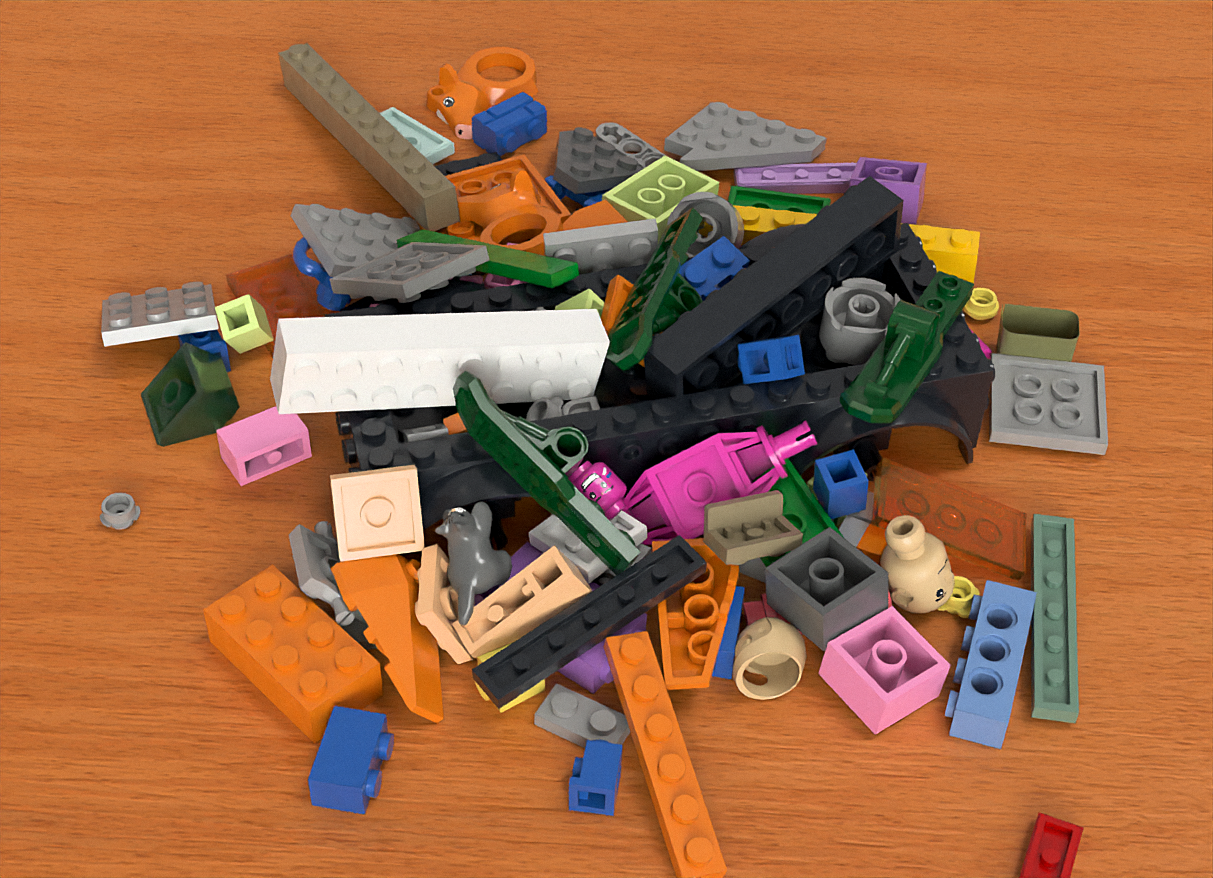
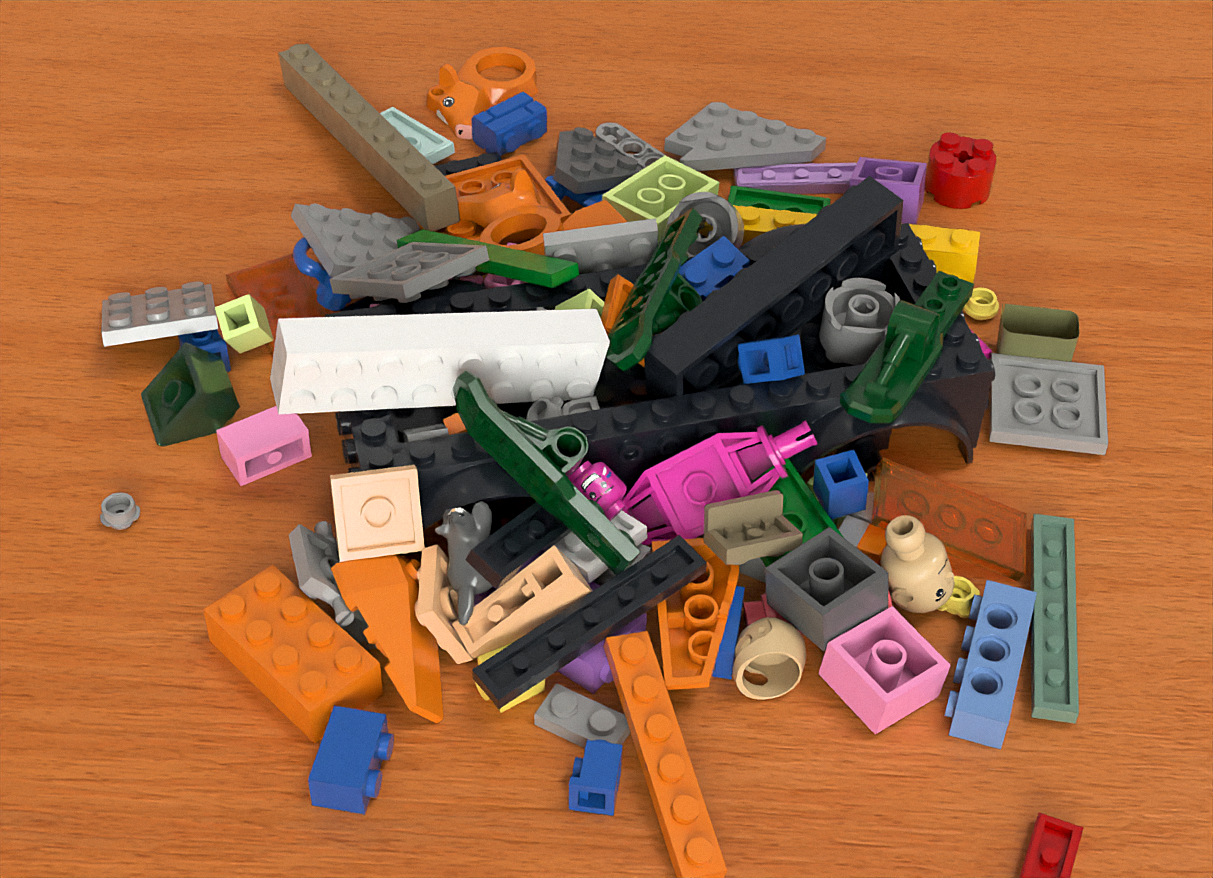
(516, 544): none -> black plate
(960, 170): none -> red brick

